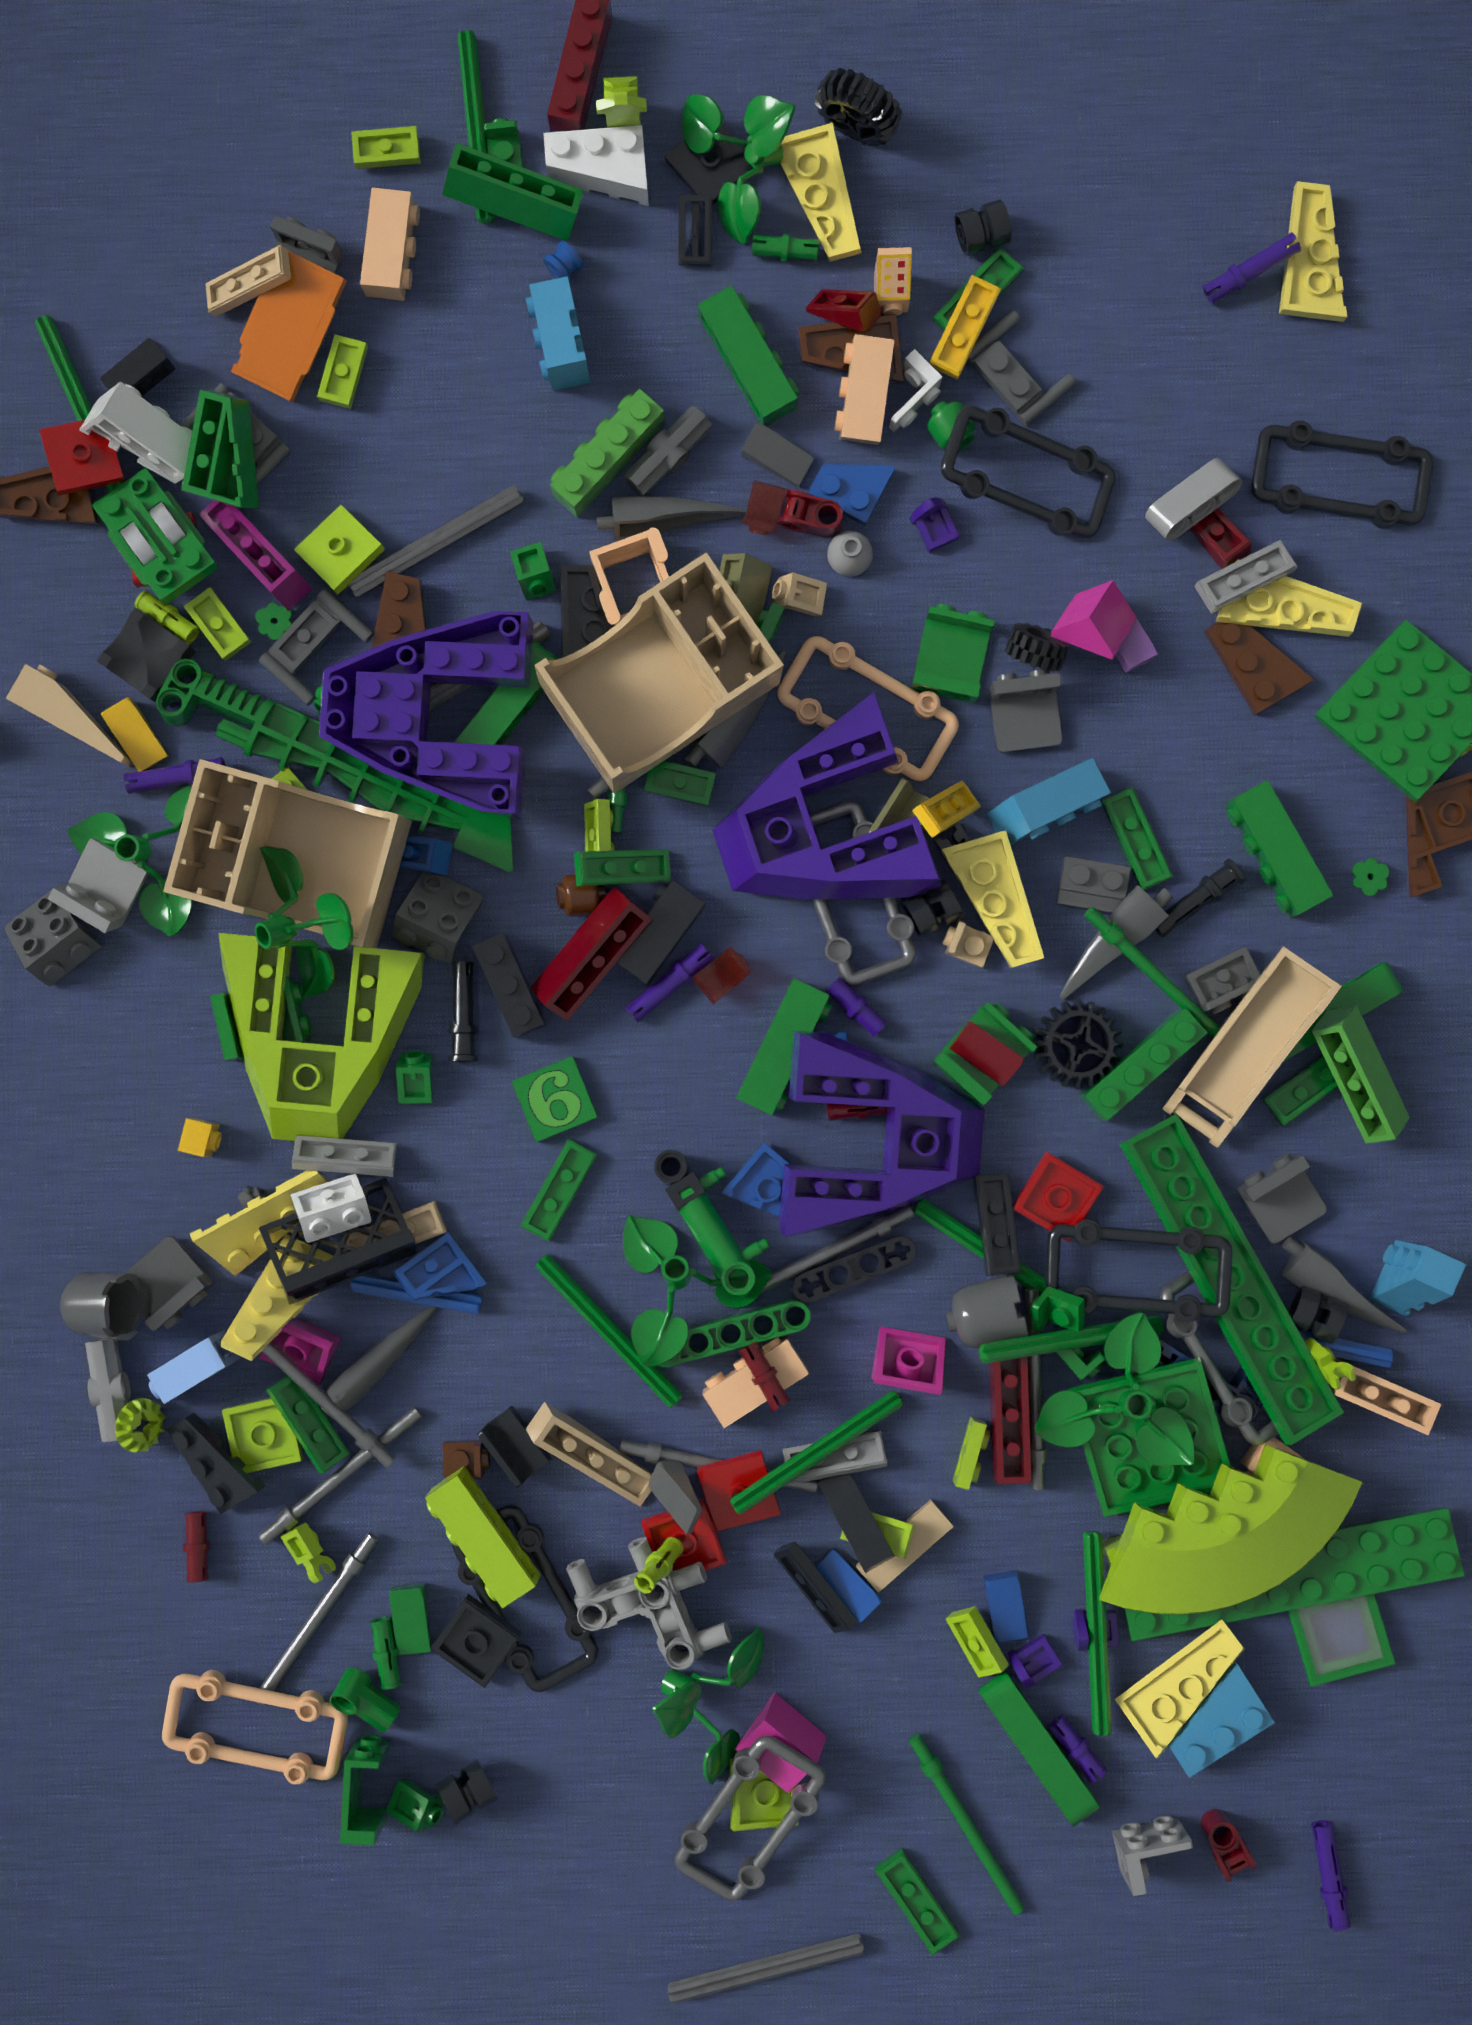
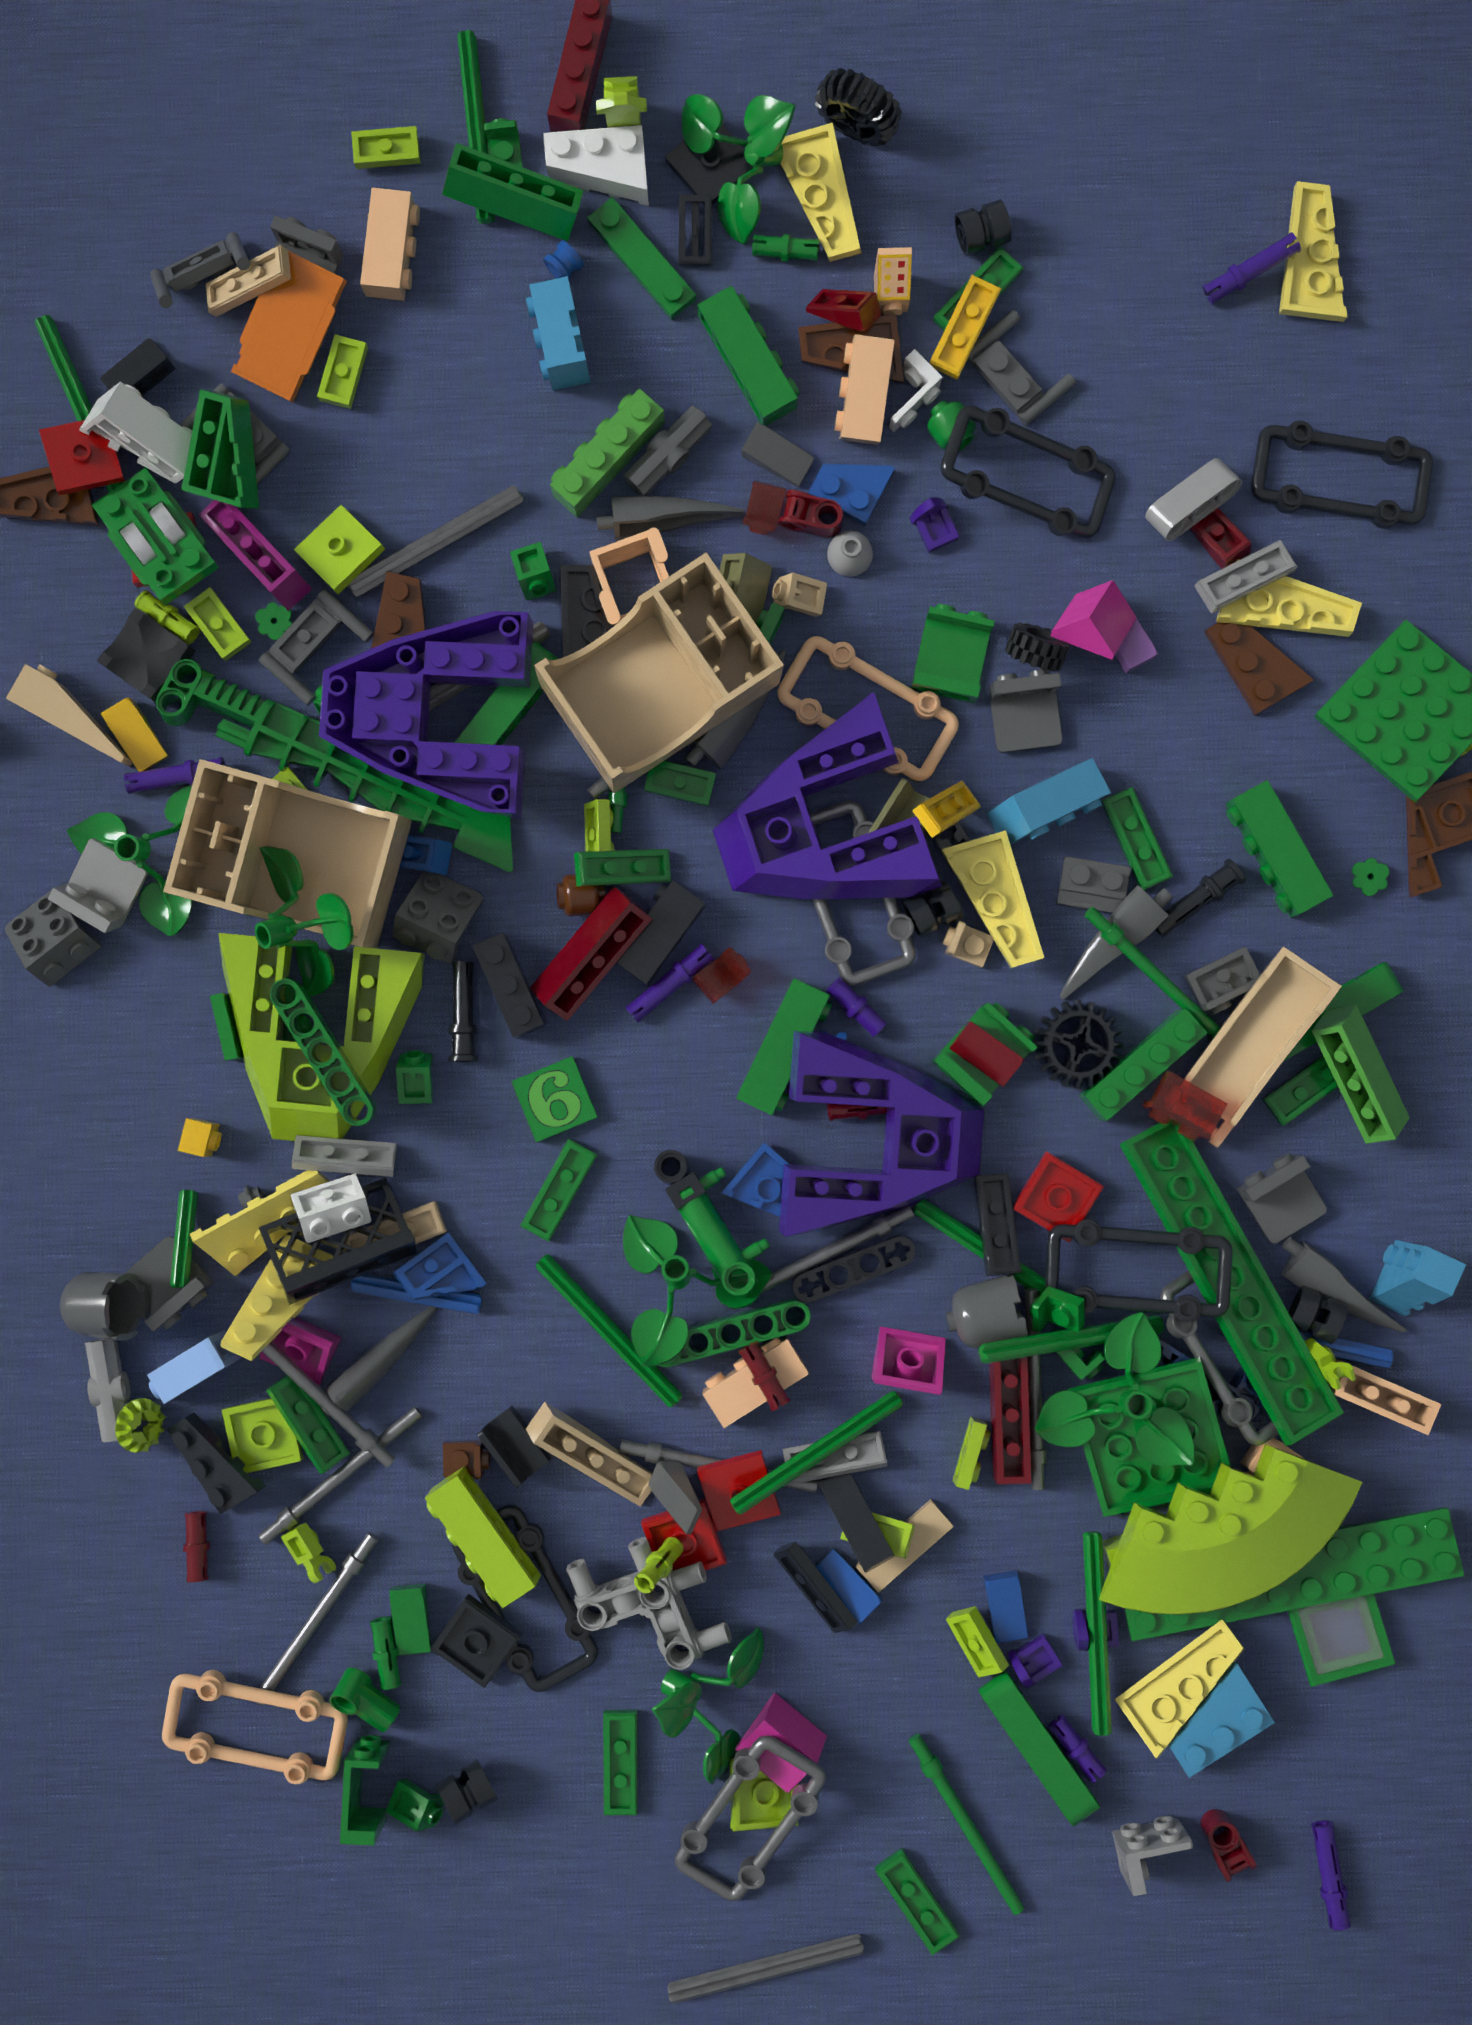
(183, 1243): none -> green axle
(206, 262): none -> dark grey plate
(308, 1043): none -> green beam
(620, 1762): none -> green tile
(641, 258): none -> green plate
(1185, 1106): none -> clear red bracket

